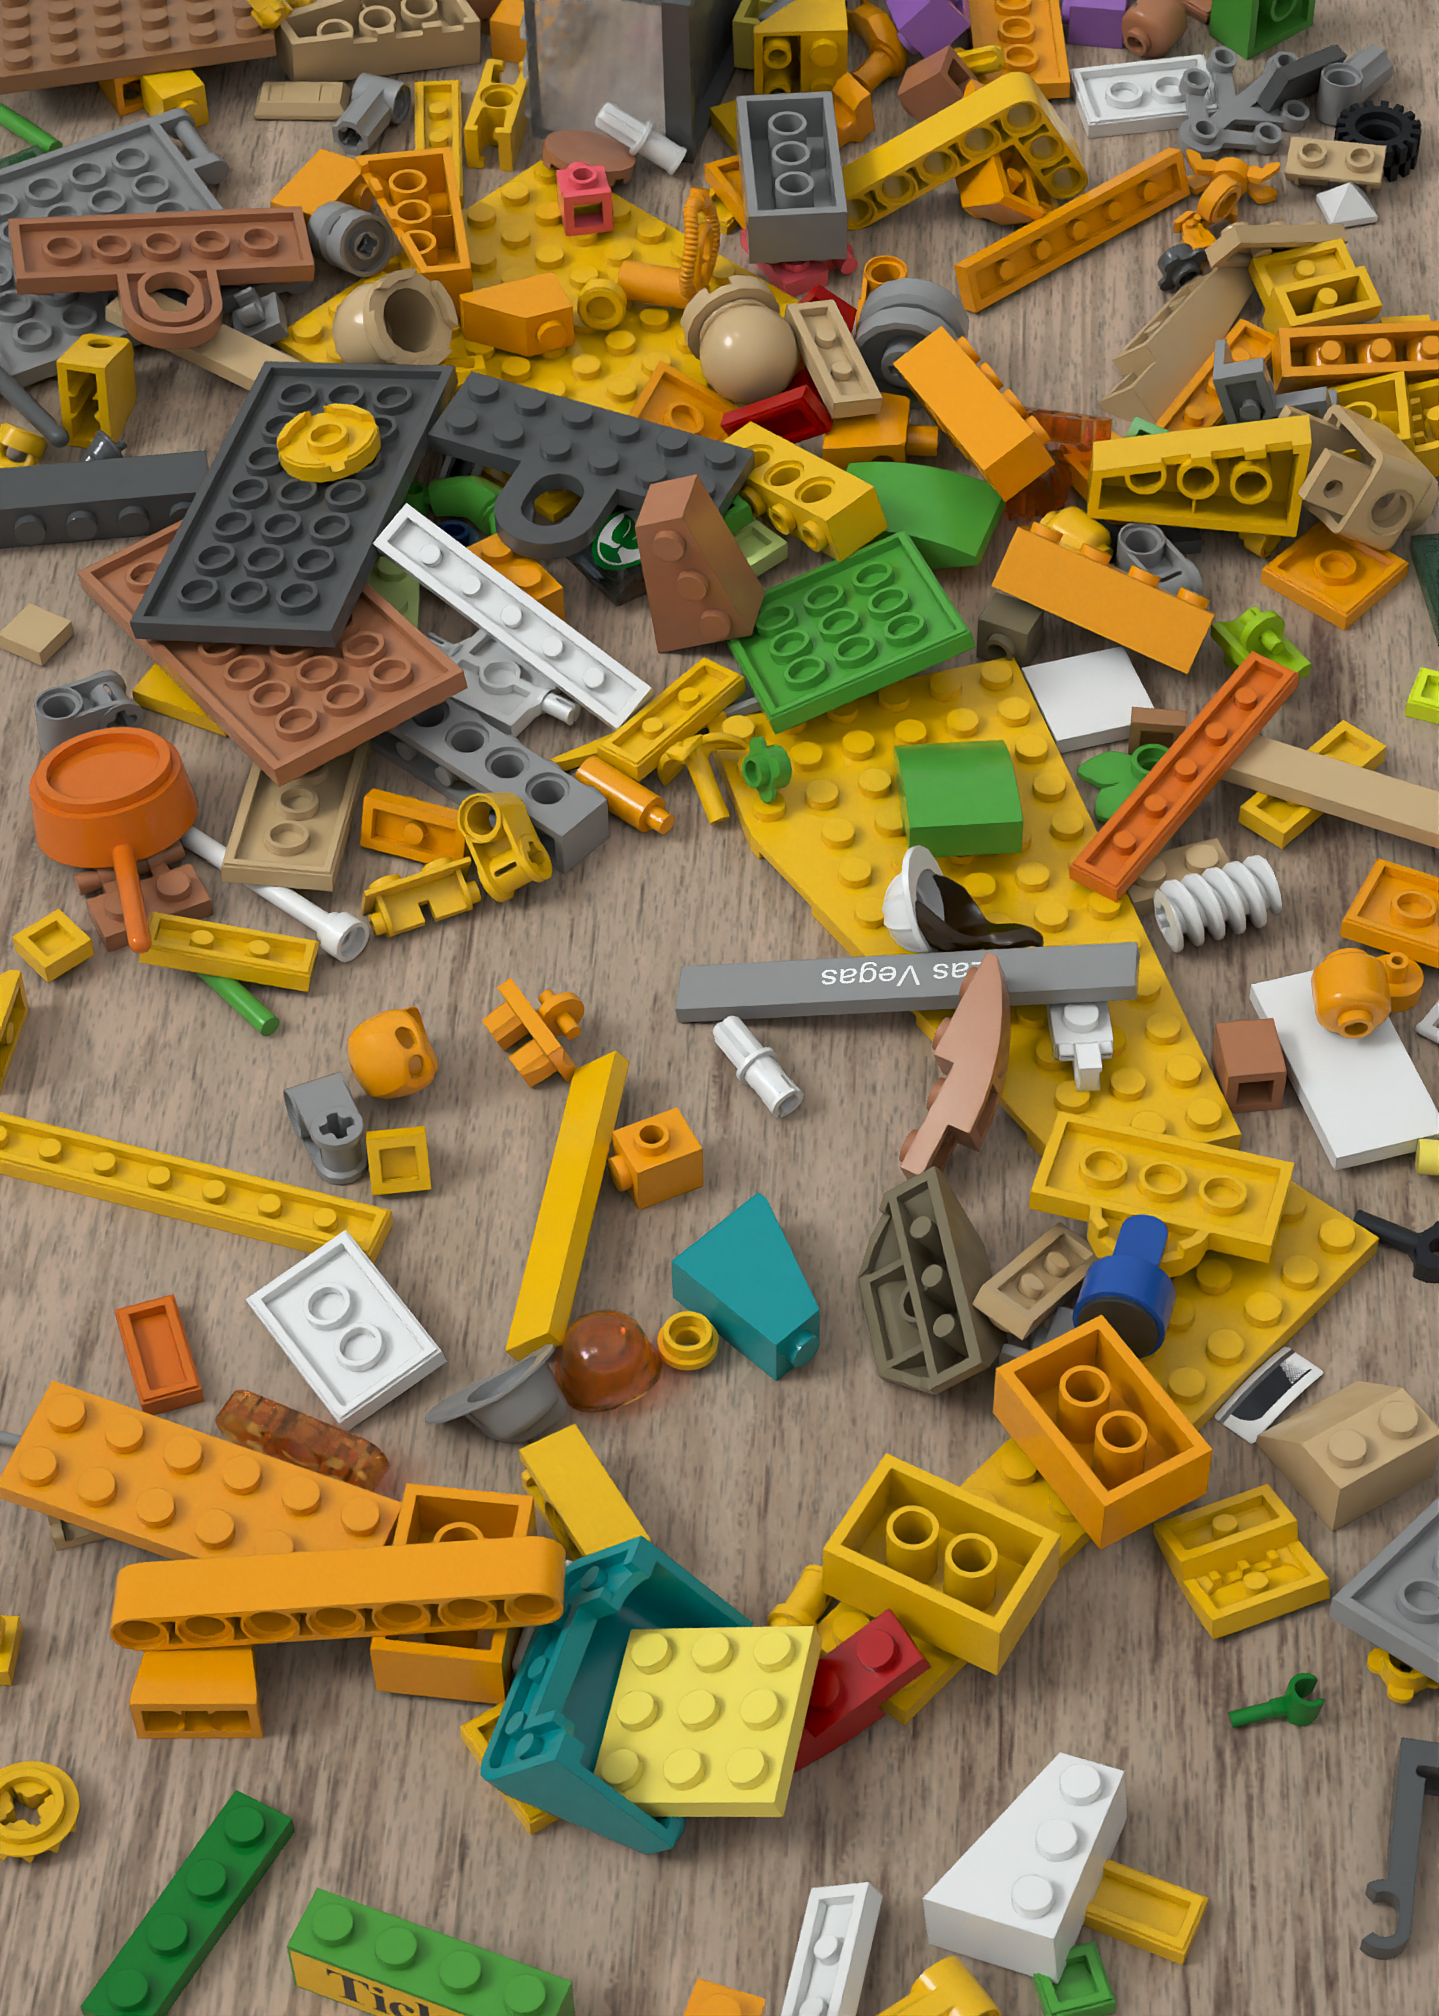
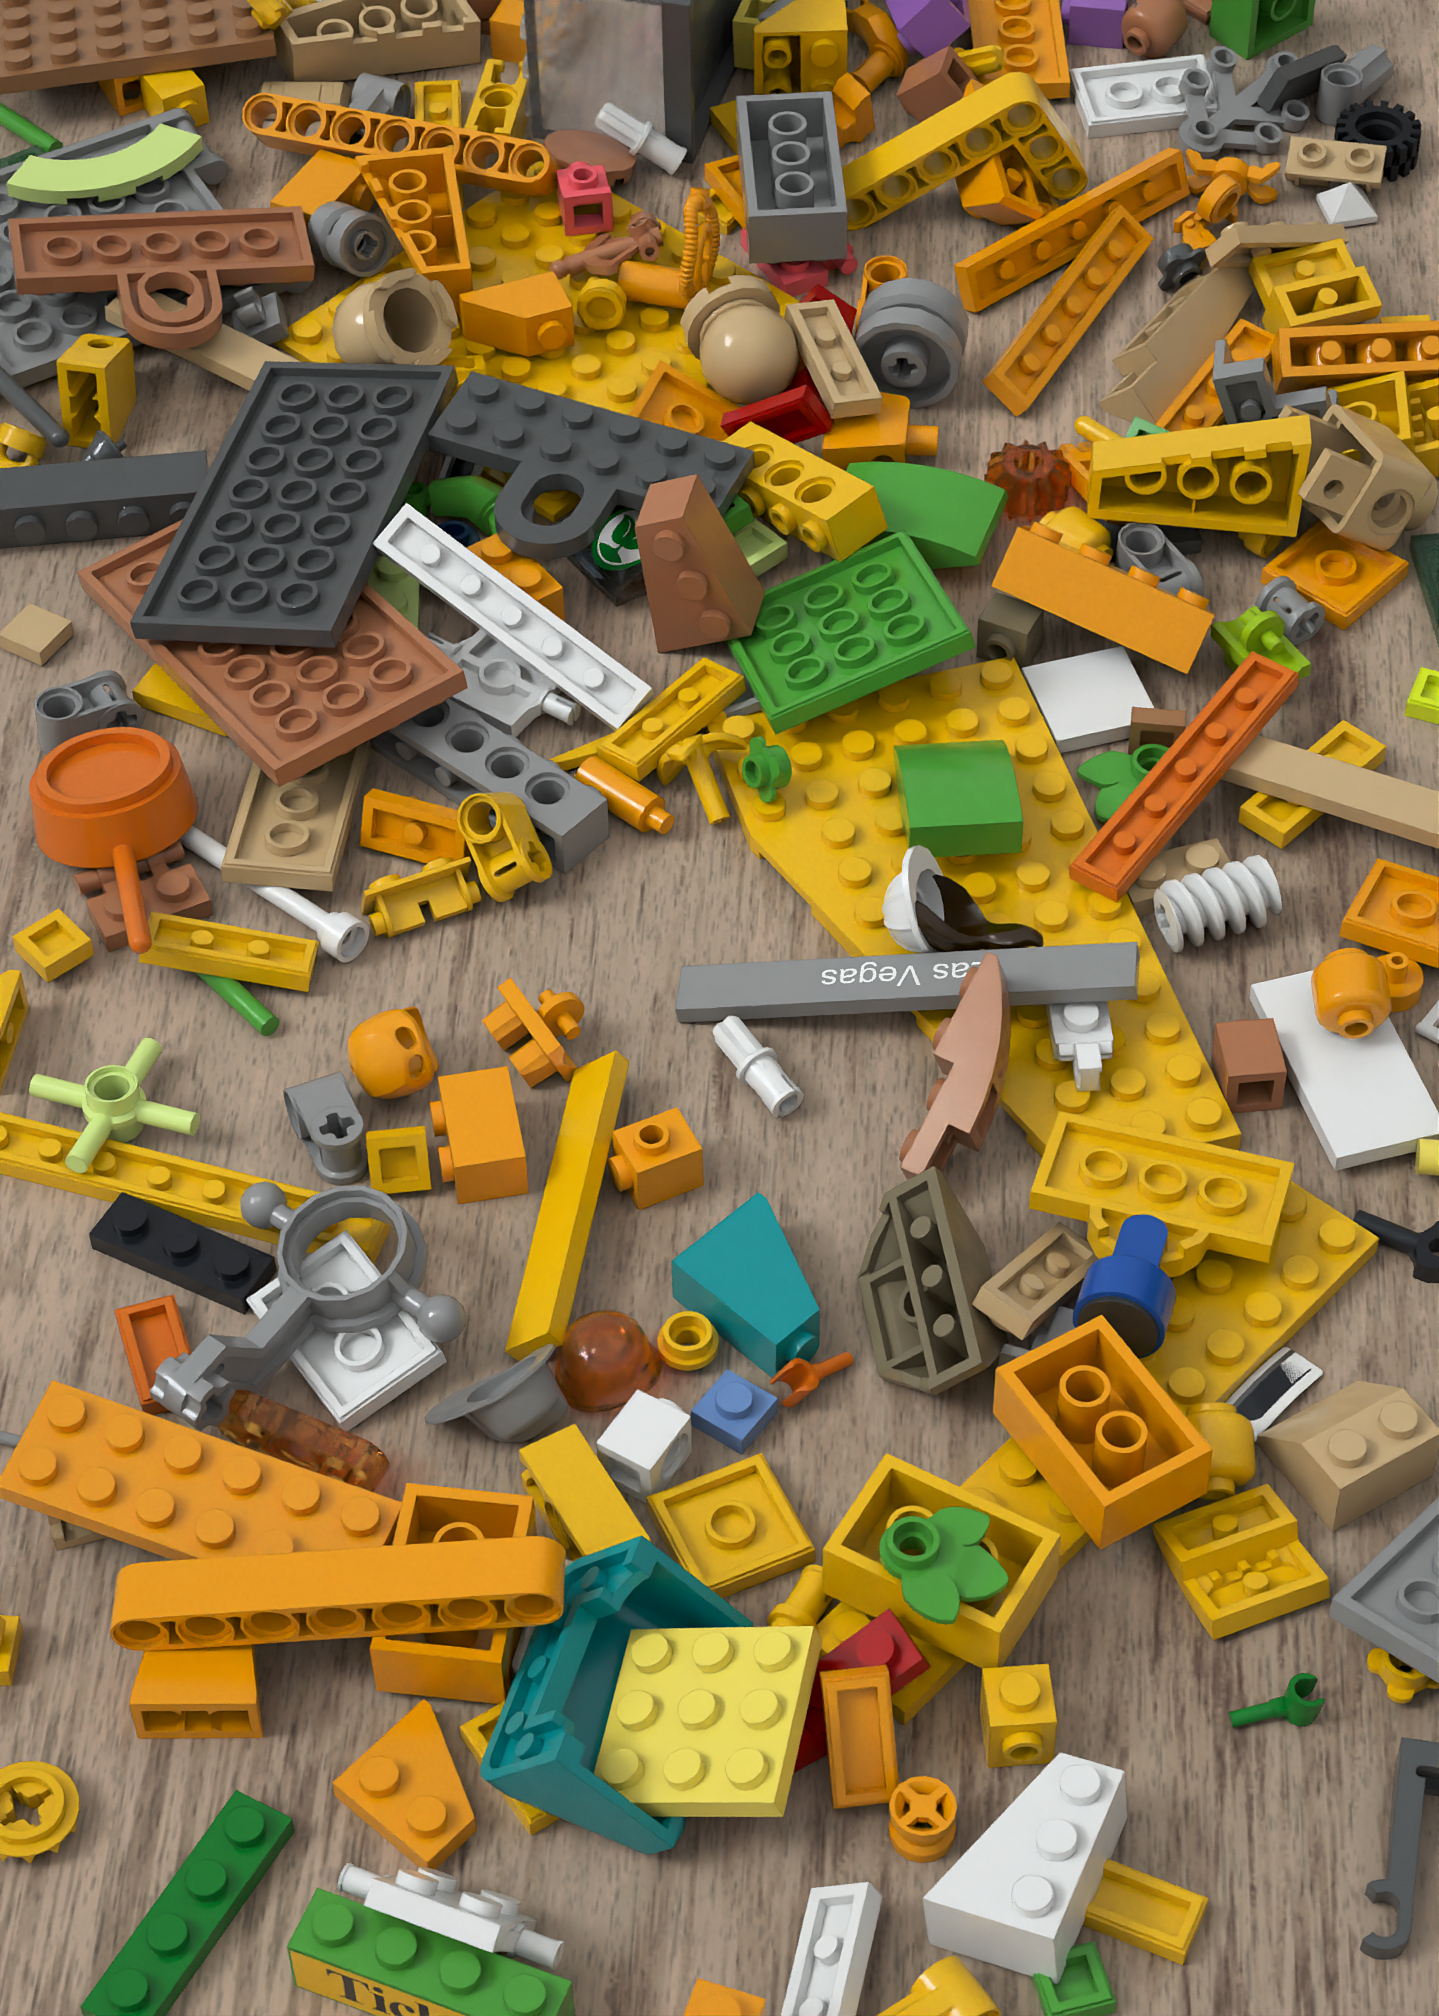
(107, 176): none -> yellowish green tile
(114, 1104): none -> yellowish green bar
(182, 1252): none -> black plate
(203, 1383): none -> light grey piece
(329, 443): yellow tile -> none
(385, 130): none -> light orange beam
(411, 1790): none -> light orange wing
(431, 1901): none -> white plate
(482, 1135): none -> light orange brick
(606, 253): none -> nougat piece
(645, 1445): none -> white brick
(732, 1527): none -> yellow tile
(734, 1411): none -> medium blue plate
(805, 1377): none -> orange hand
(859, 1736): none -> light orange tile
(922, 1801): none -> light orange wheel
(950, 1562): none -> bright green plate
(974, 413): light orange wedge -> none
(1018, 1715): none -> yellow brick
(1067, 311): none -> light orange plate
(1072, 427): clear orange beam -> none
(1232, 1445): none -> yellow head
(1285, 590): none -> light grey bush

